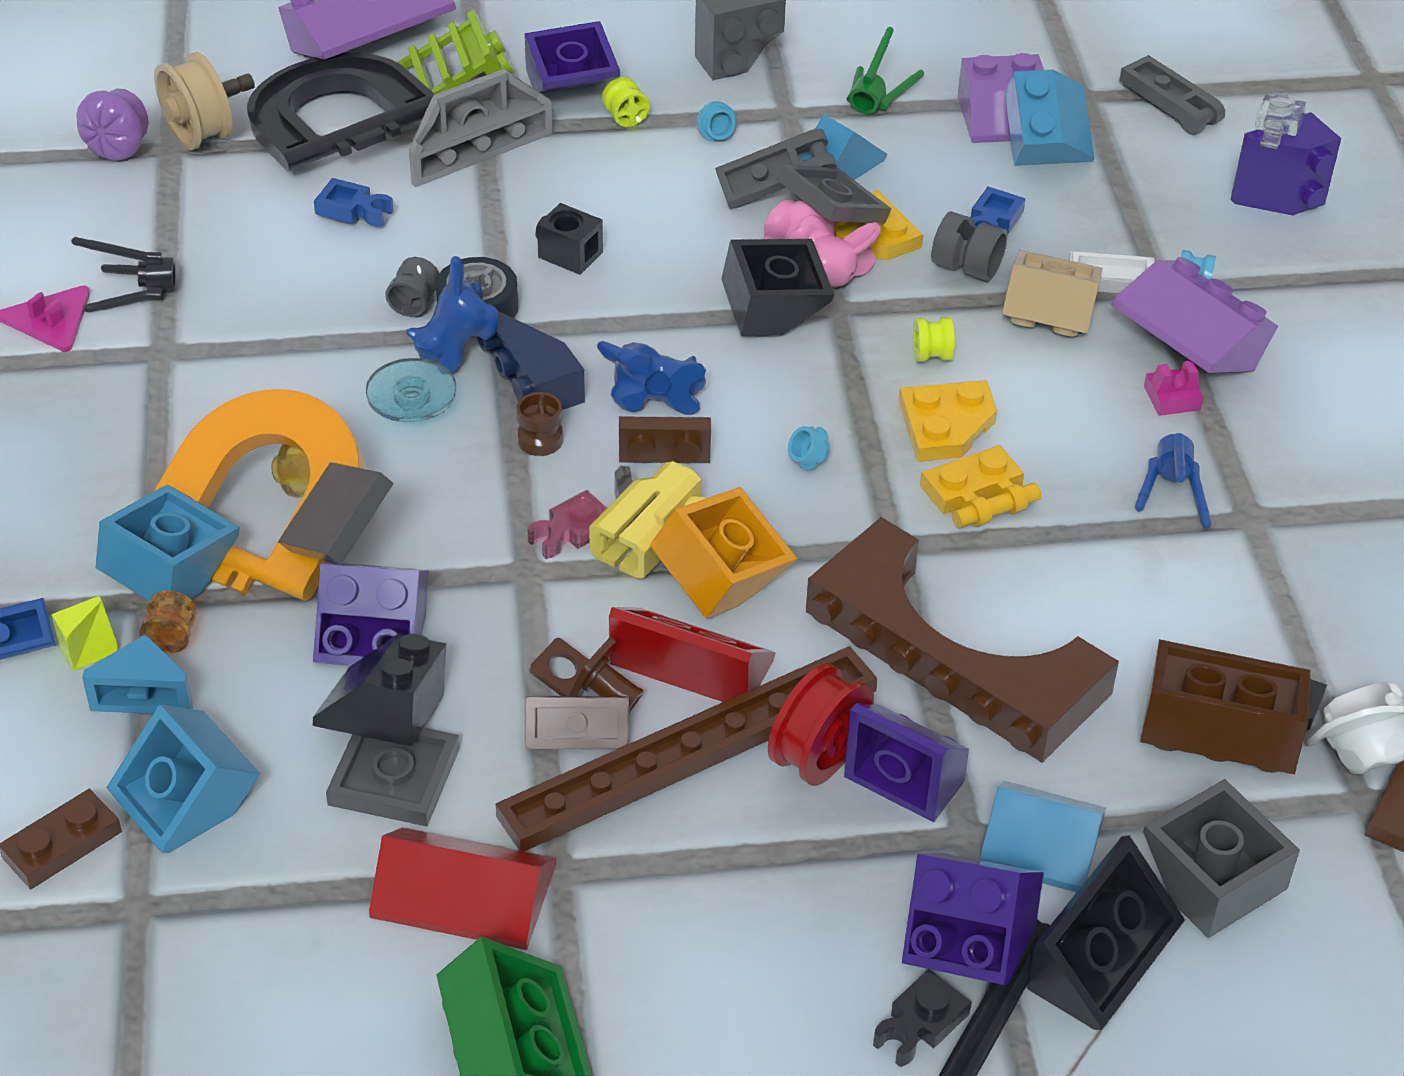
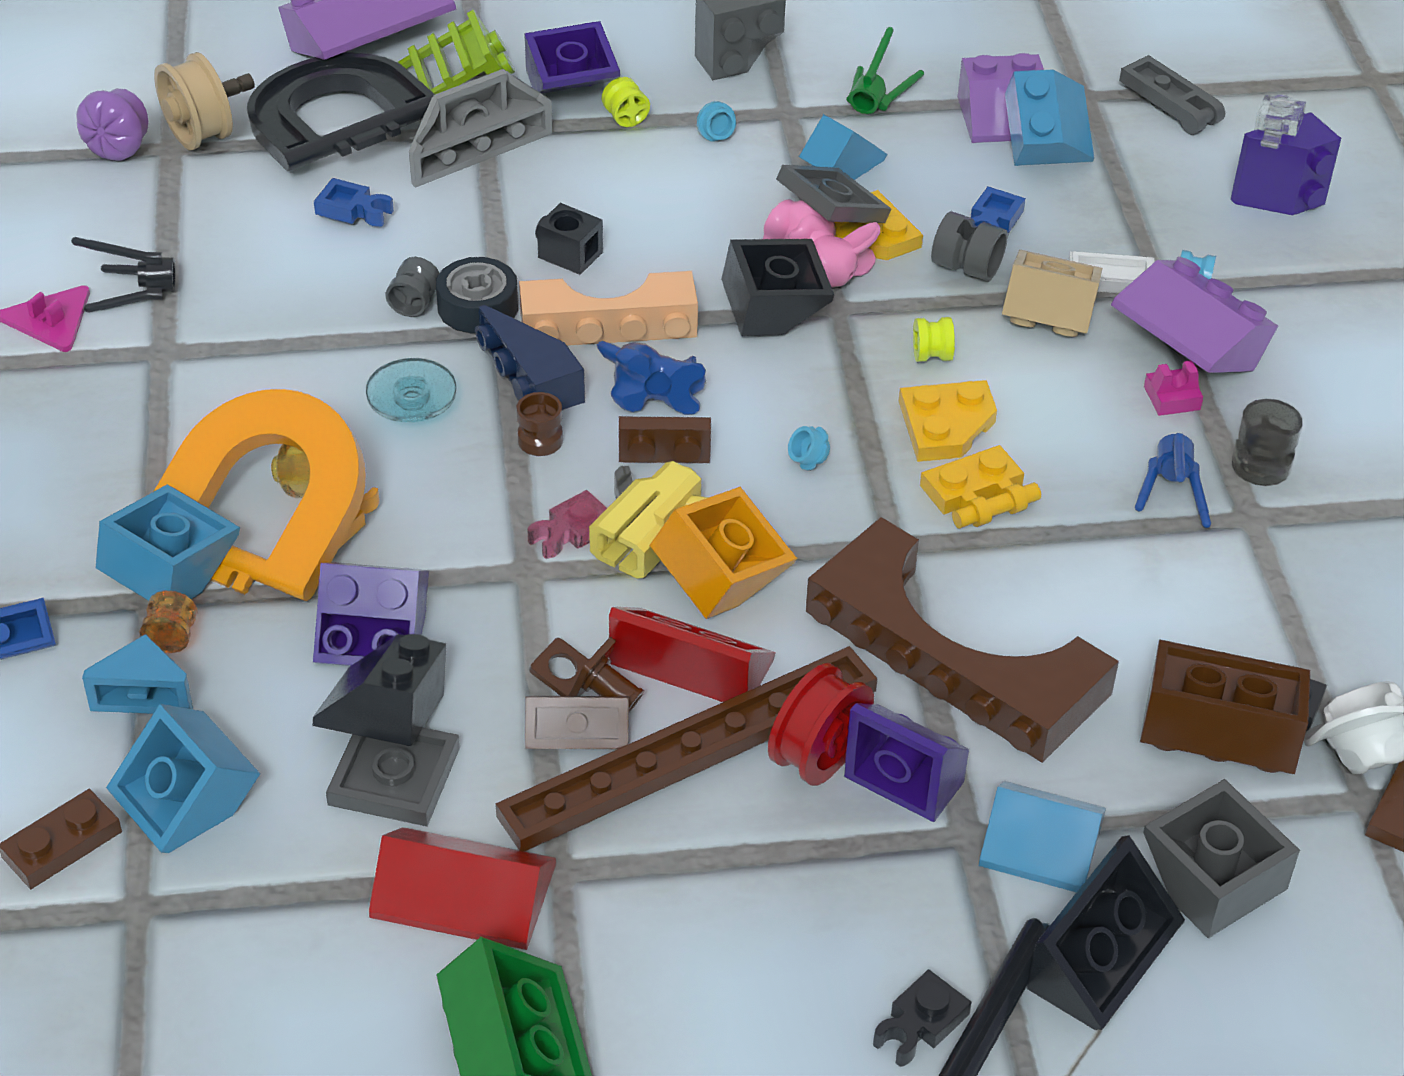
(84, 633): neon yellow slope -> none
(335, 513): dark grey tile -> none
(456, 318): blue animal -> none
(655, 311): none -> light nougat arch
(757, 172): dark grey plate -> none
(970, 916): dark purple slope -> none
(1266, 442): none -> clear smoke wheel

